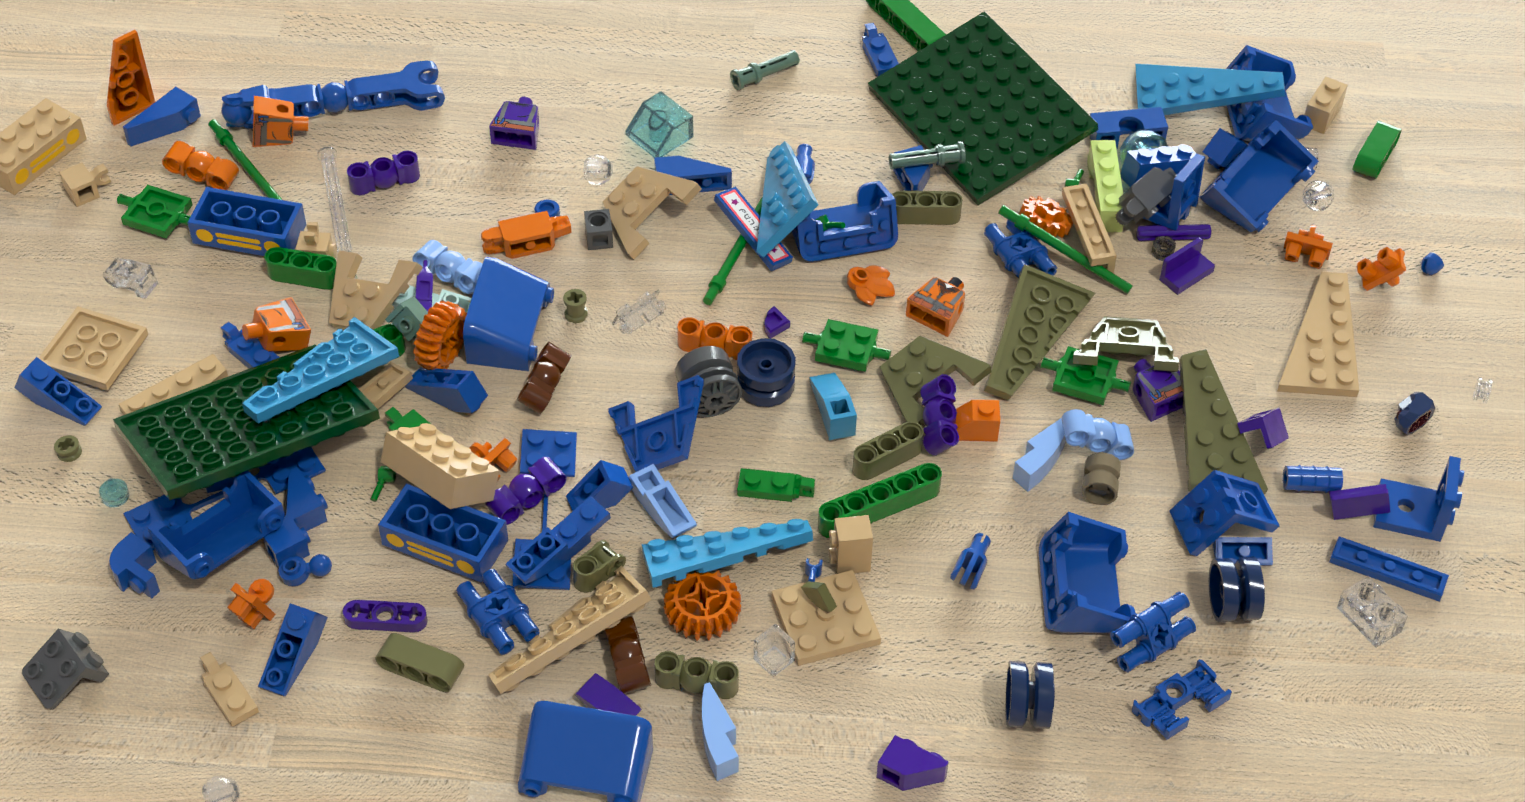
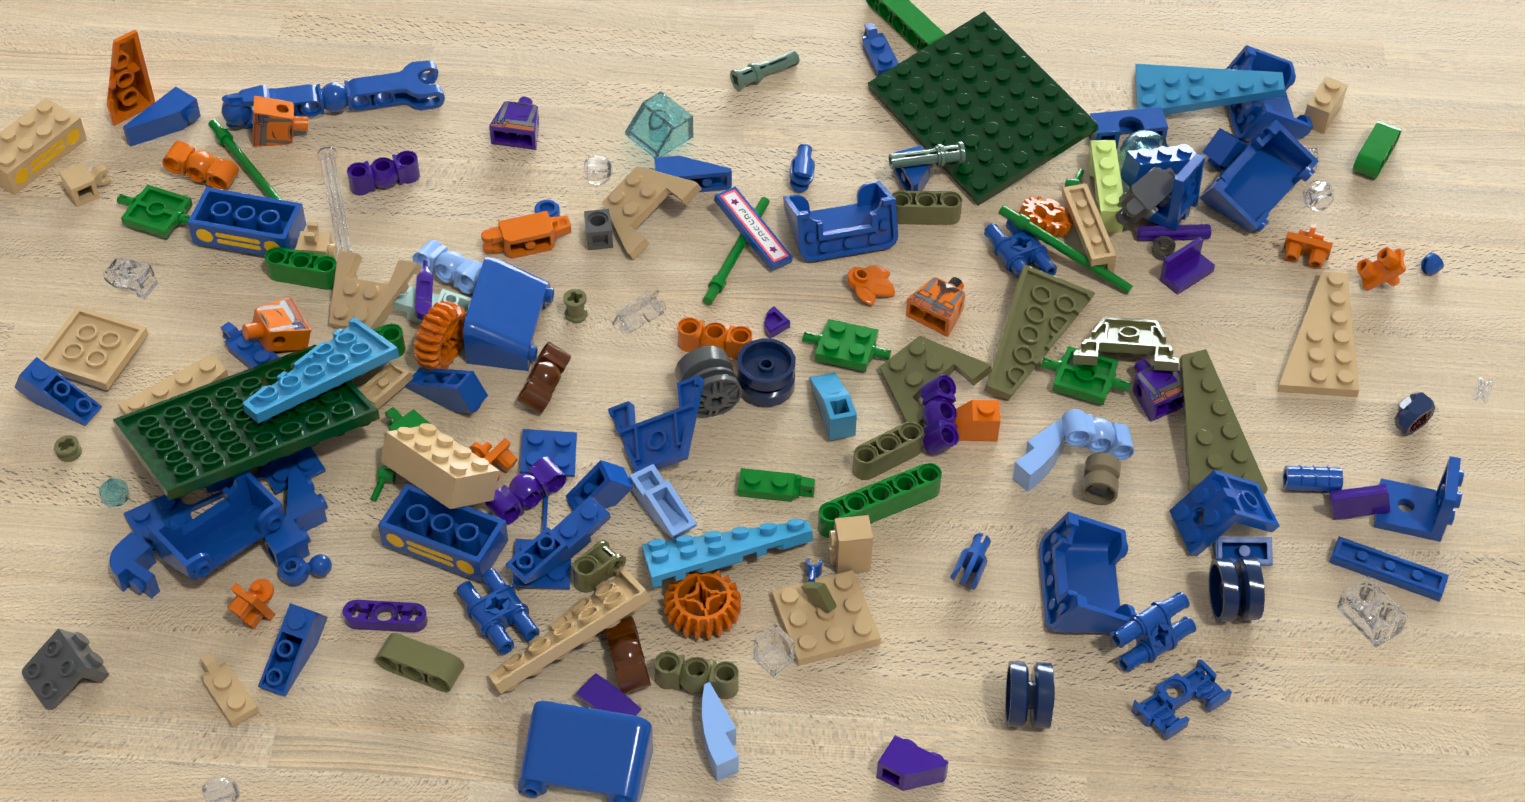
(408, 317): sand green brick -> none
(785, 198): dark azure wing -> none
(829, 225): green hand -> none
(1271, 426): dark purple panel -> none

